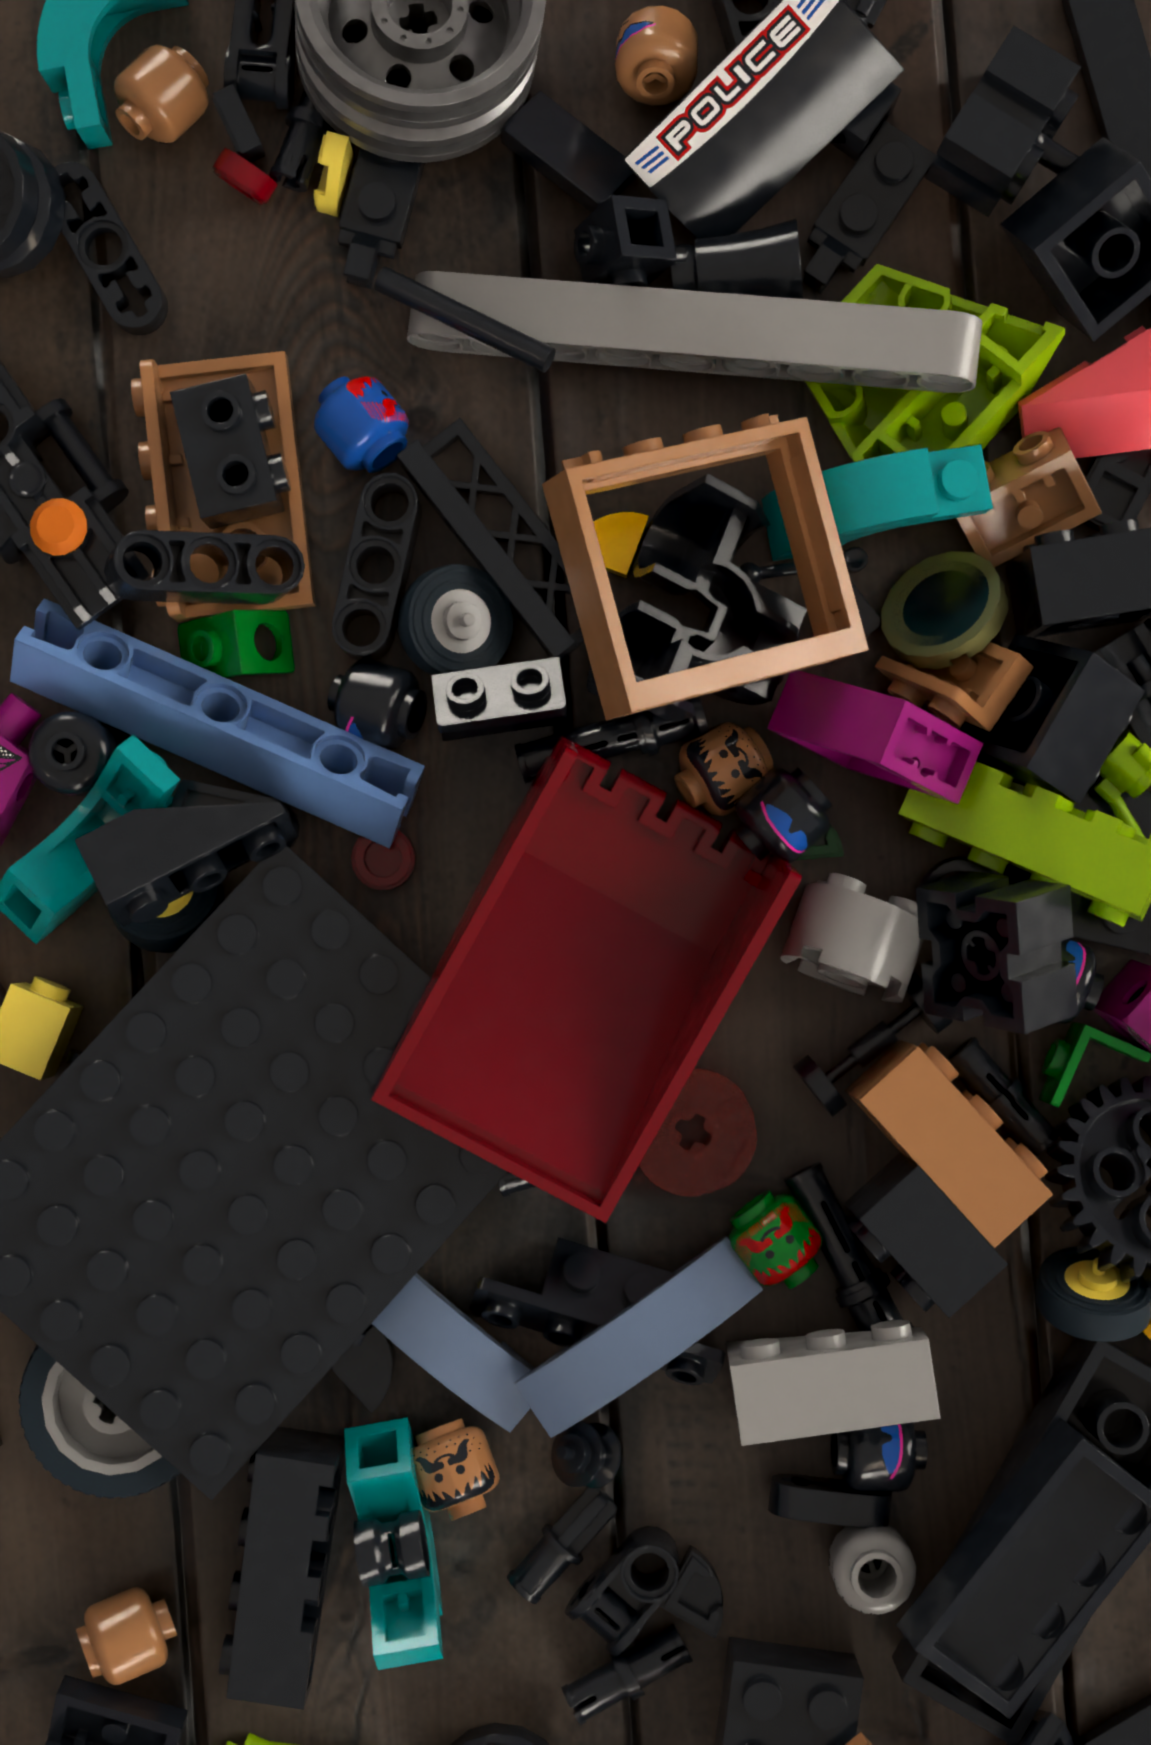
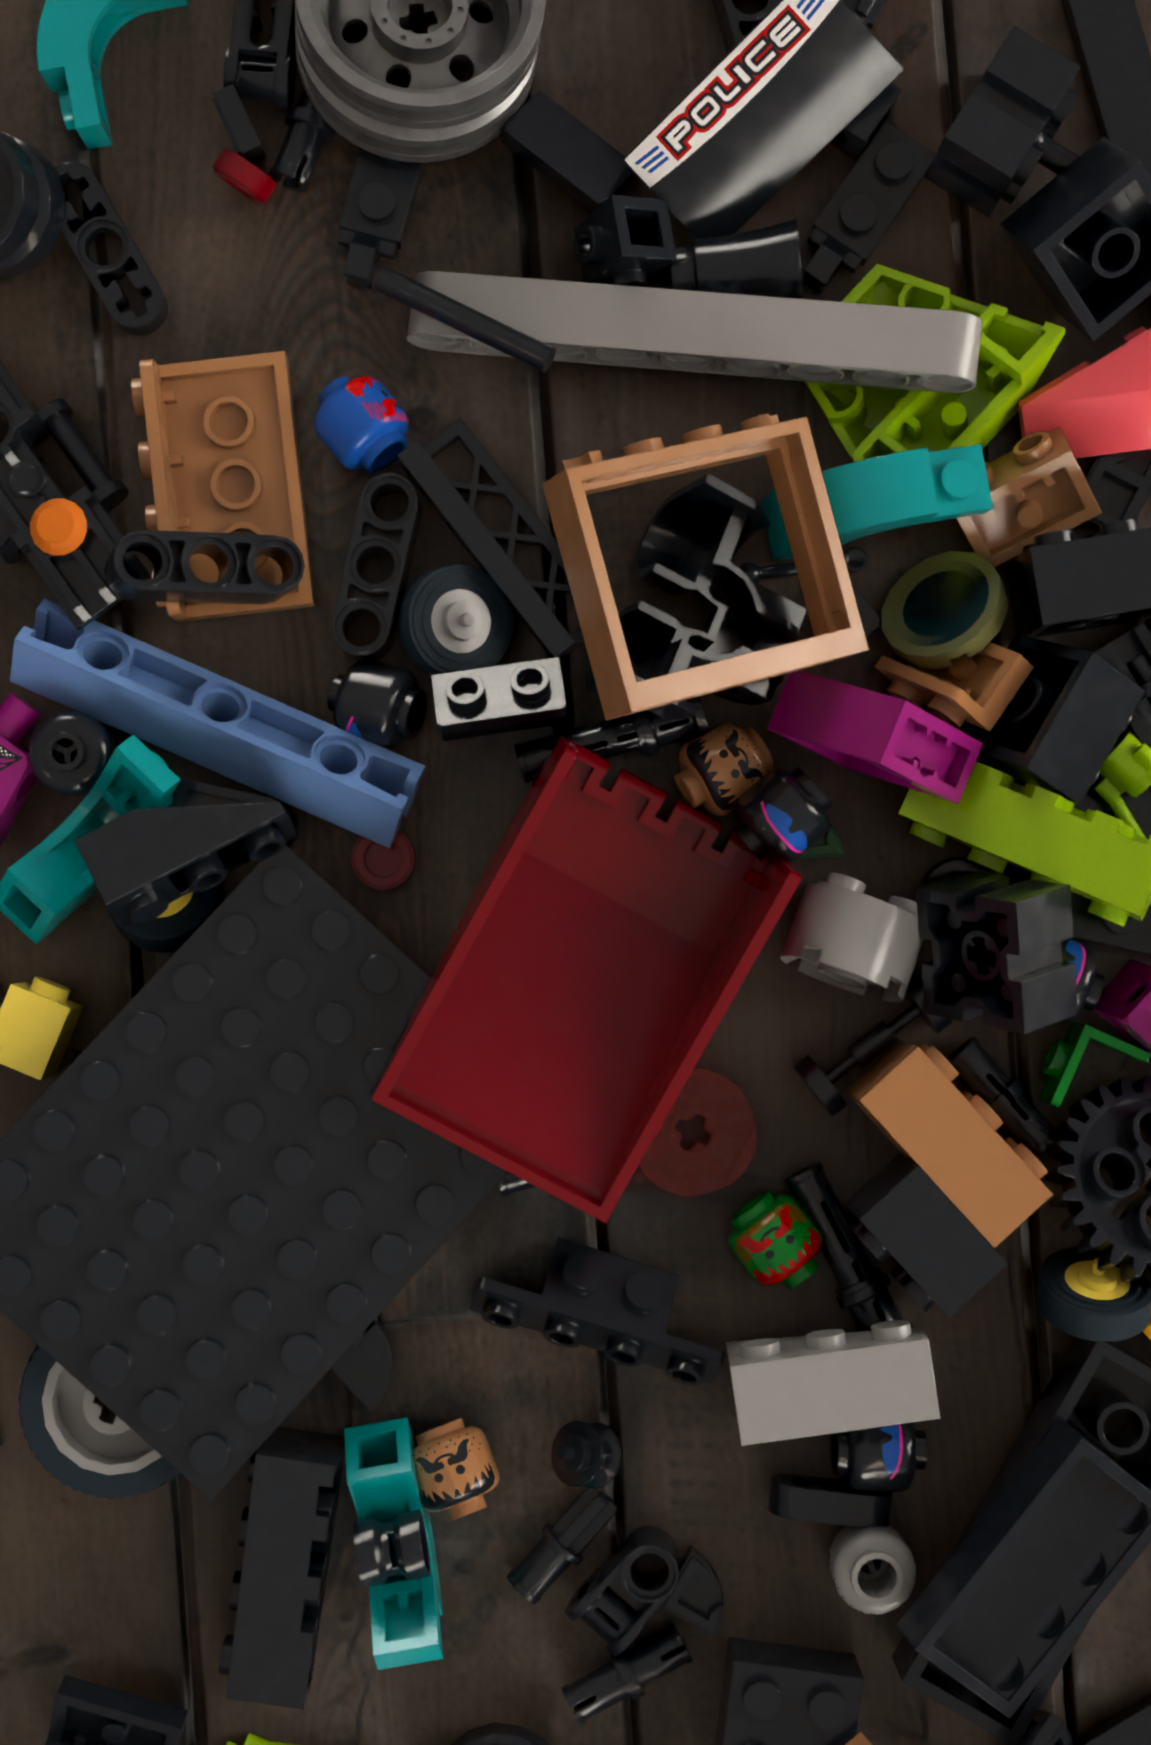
(126, 1636): medium nougat head -> none
(161, 94): medium nougat head -> none
(227, 645): green bracket -> none
(229, 450): black brick -> none
(338, 159): light yellow tile -> none
(456, 1351): sand blue slope -> none
(619, 539): yellow tile -> none
(639, 1338): sand blue slope -> none
(656, 55): medium nougat head -> none

